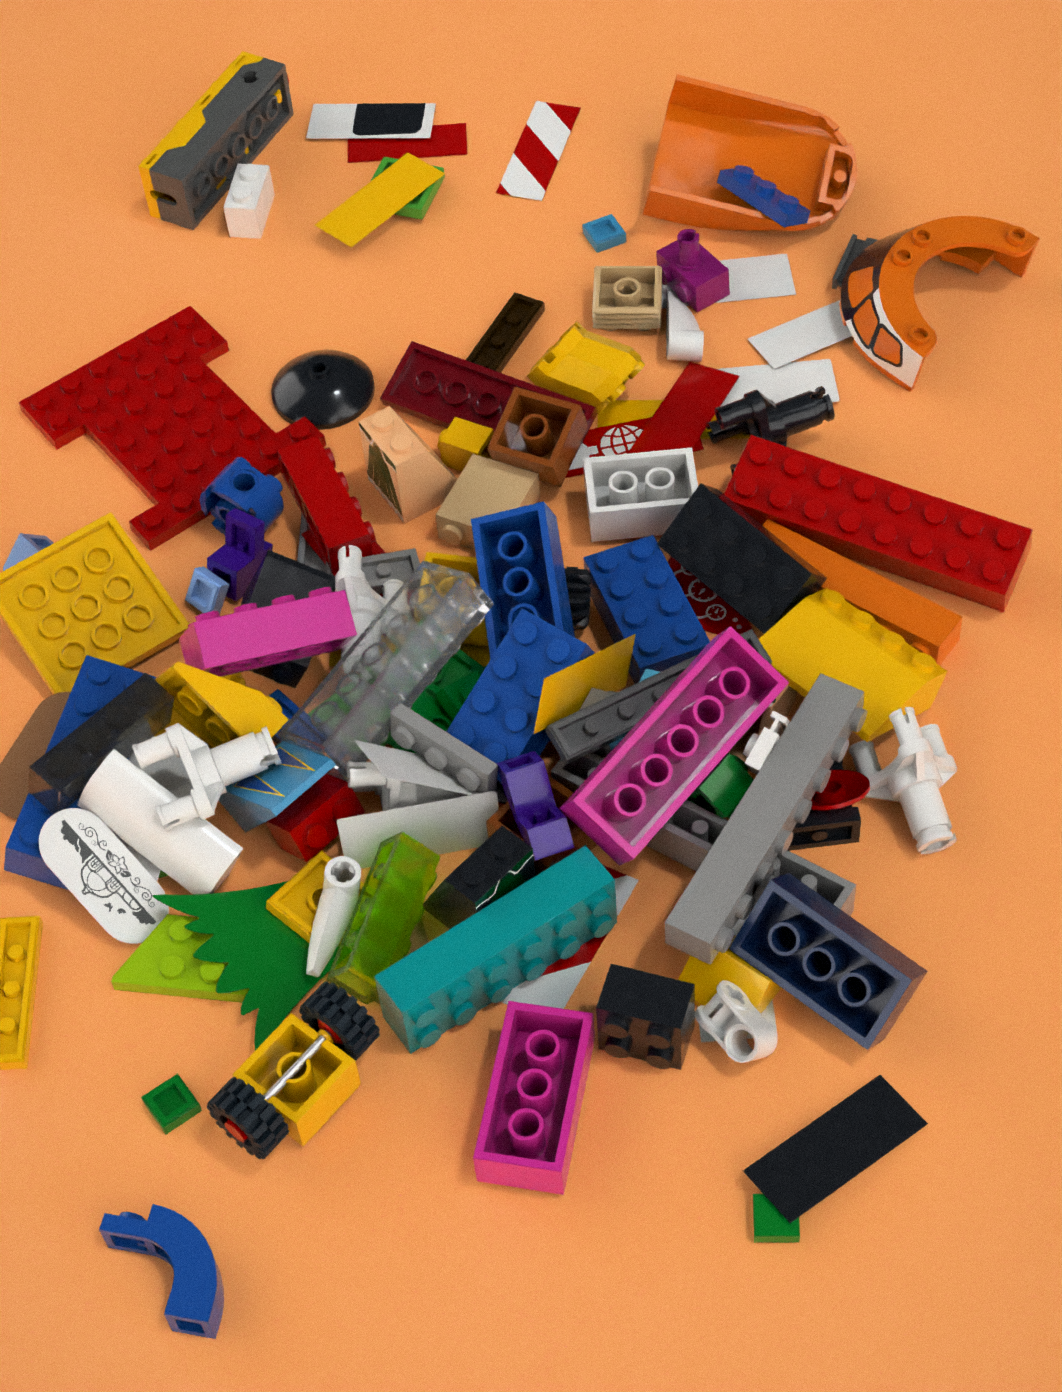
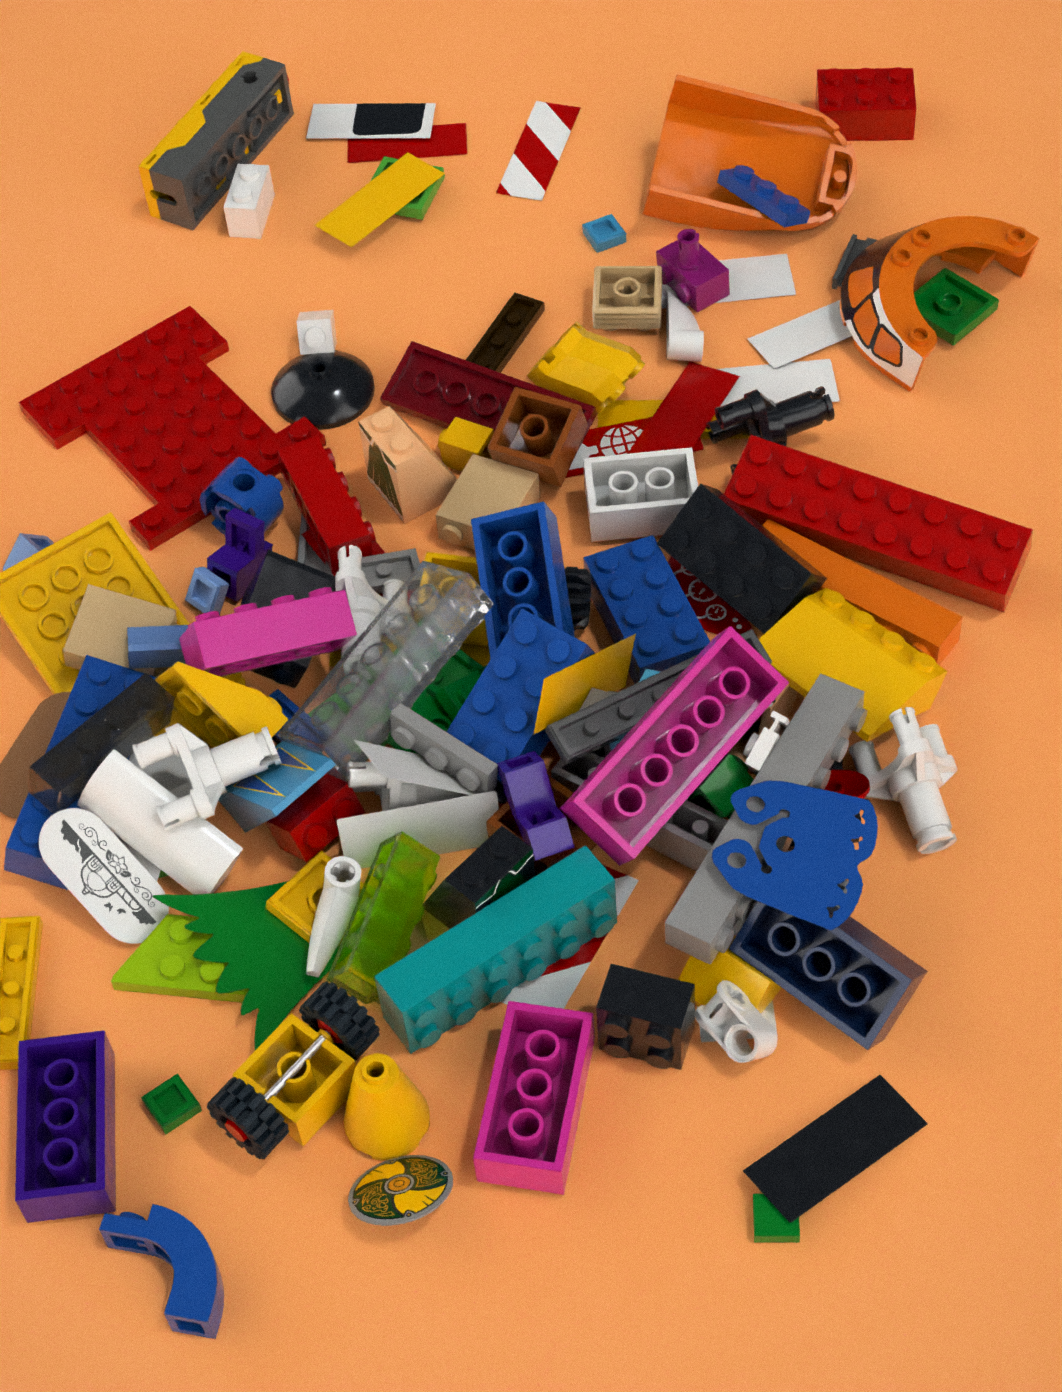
(66, 1127): none -> dark purple brick
(103, 625): none -> tan brick
(155, 646): none -> medium blue panel
(316, 332): none -> white brick
(384, 1109): none -> yellow cone
(400, 1190): none -> shield
(823, 854): none -> blue piece
(868, 102): none -> red brick
(953, 305): none -> green plate

